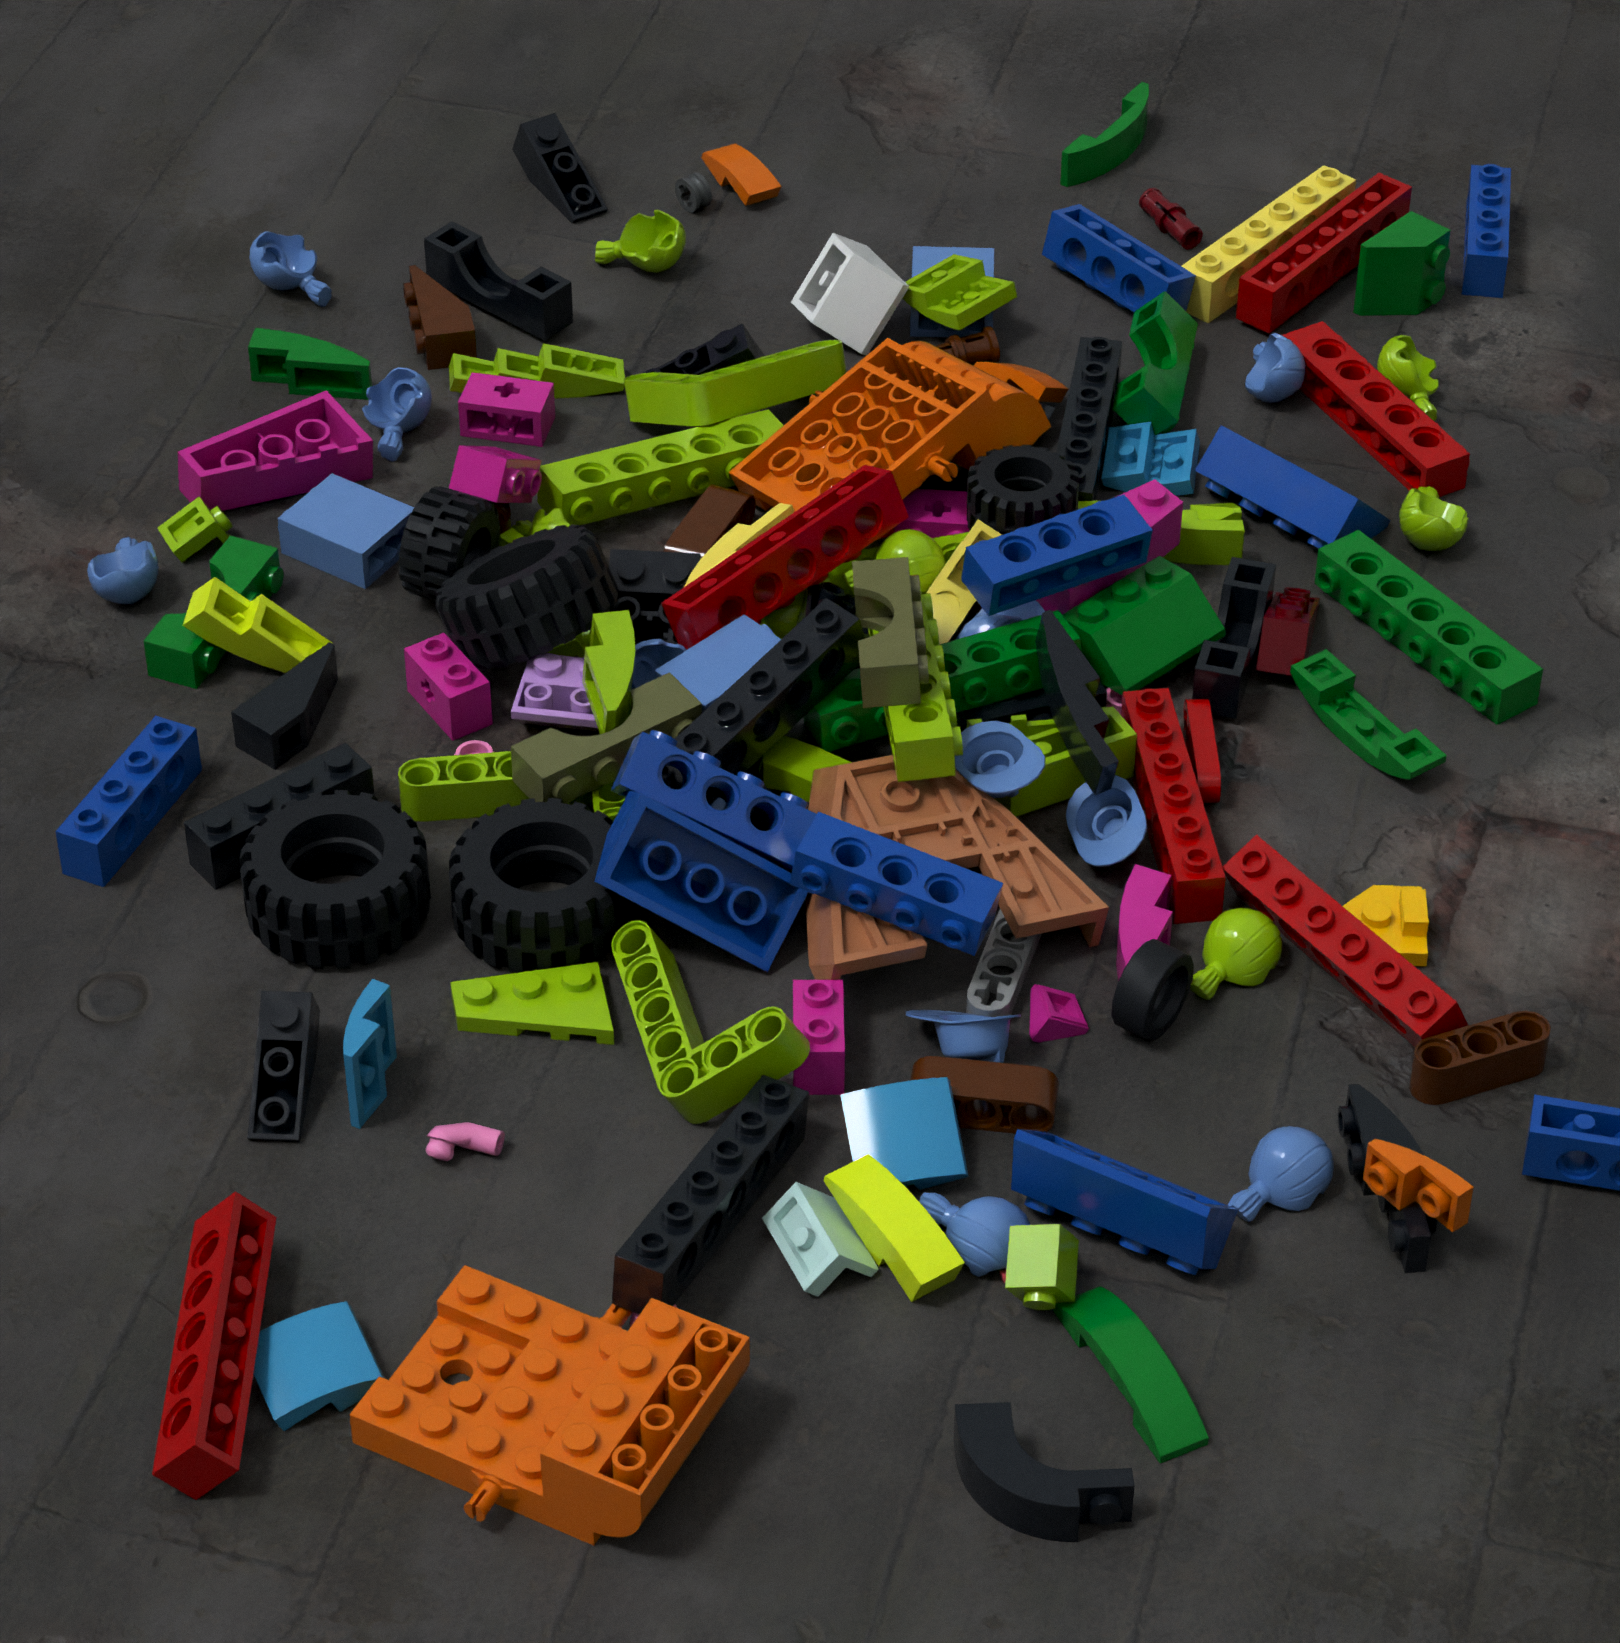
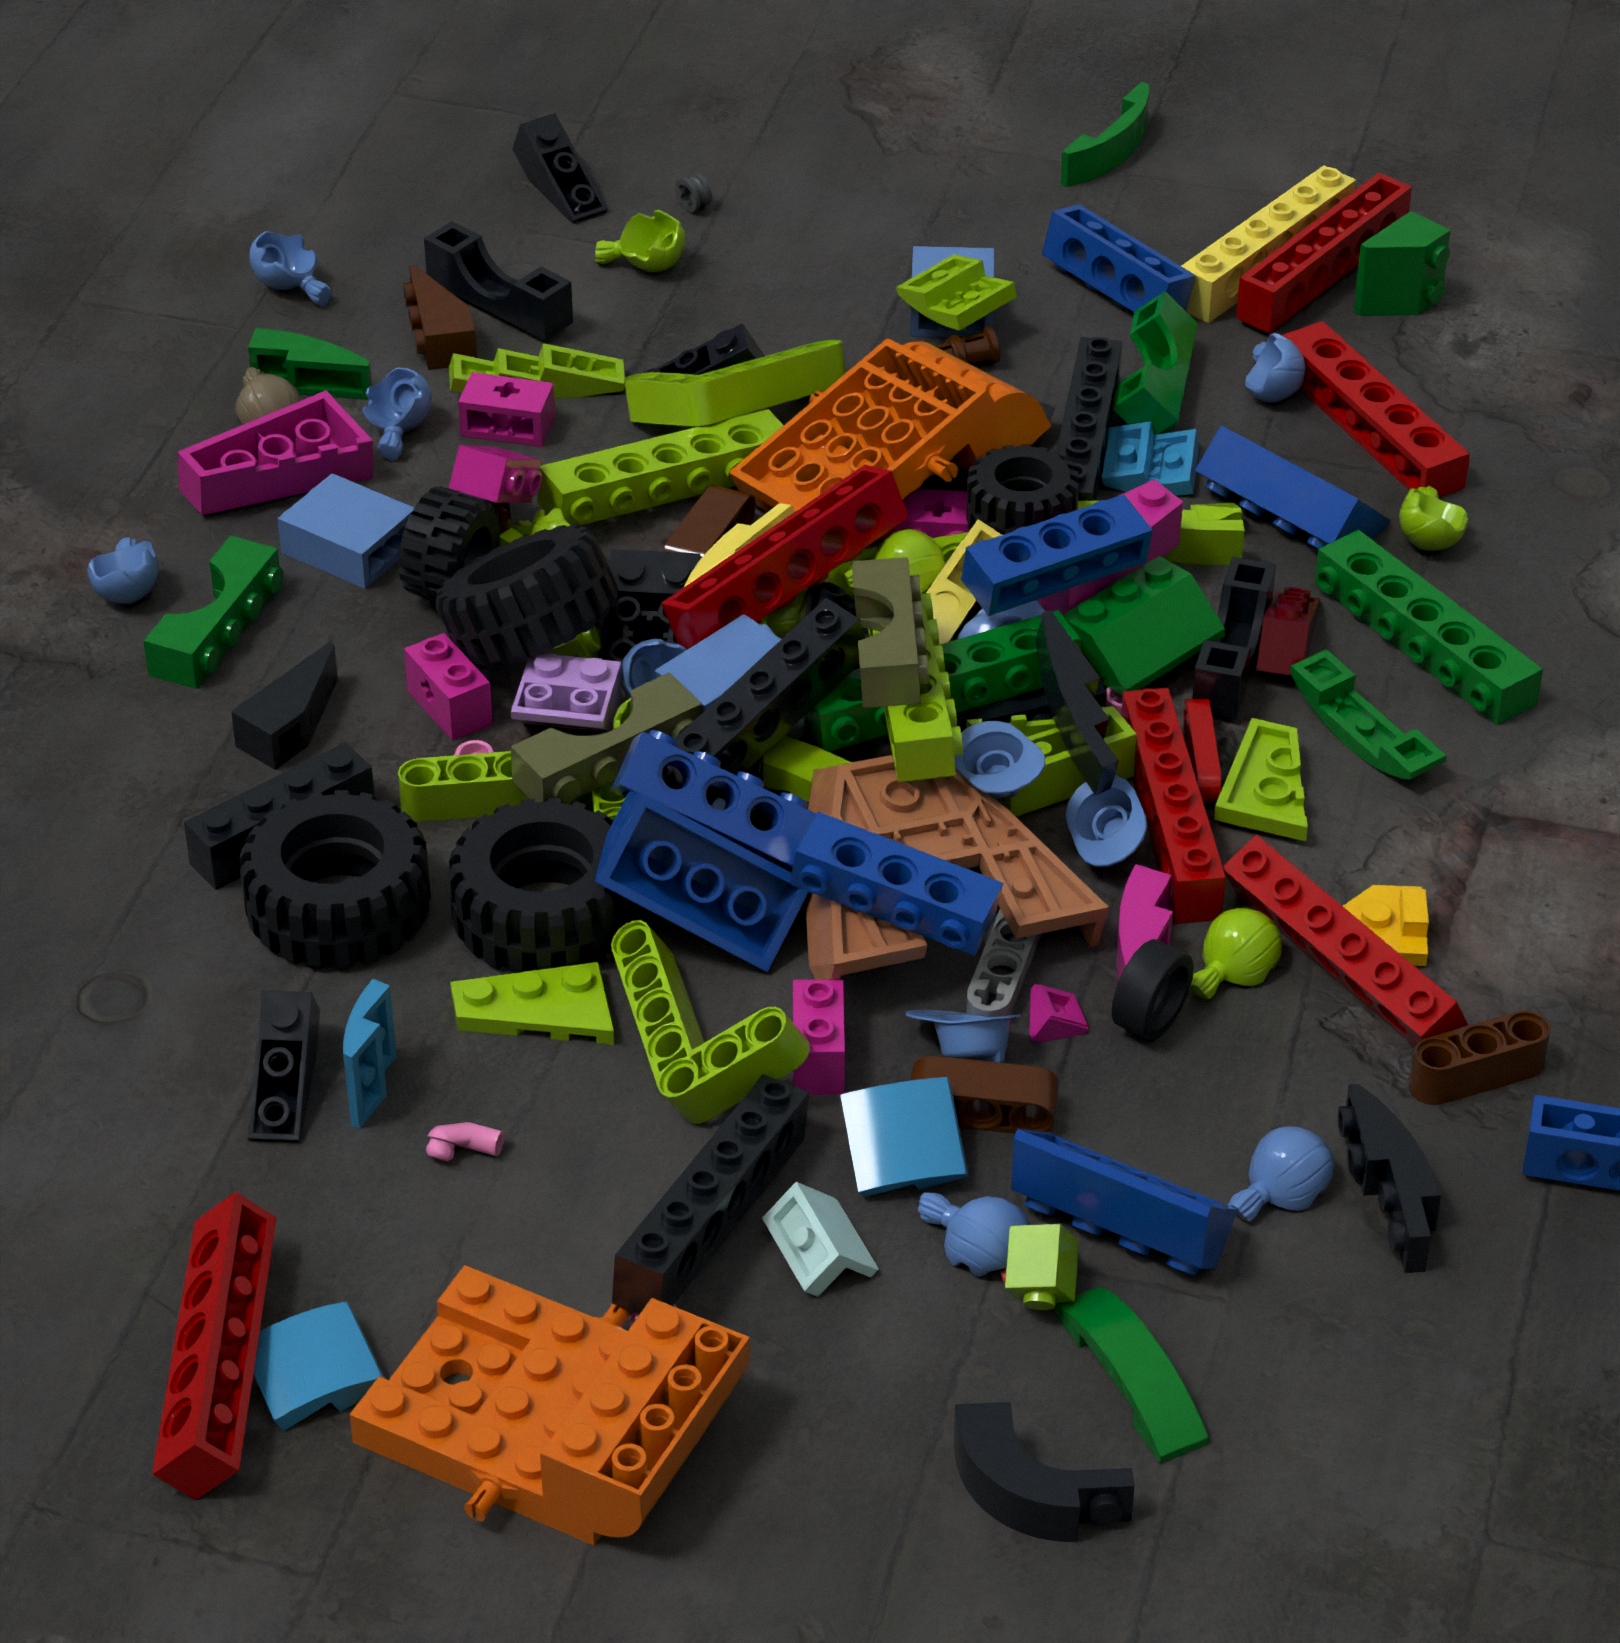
(128, 801): blue brick -> none
(194, 528): lime bracket -> none
(250, 629): neon yellow slope -> none
(263, 395): none -> dark tan hair
(609, 668): lime slope -> none
(743, 171): orange slope -> none
(850, 293): white slope -> none
(894, 1226): neon yellow slope -> none
(1027, 379): orange slope -> none
(1159, 207): dark red pin -> none
(1265, 783): none -> lime wing
(1409, 372): lime hair -> none
(1409, 1177): orange slope -> none
(1486, 231): blue brick -> none

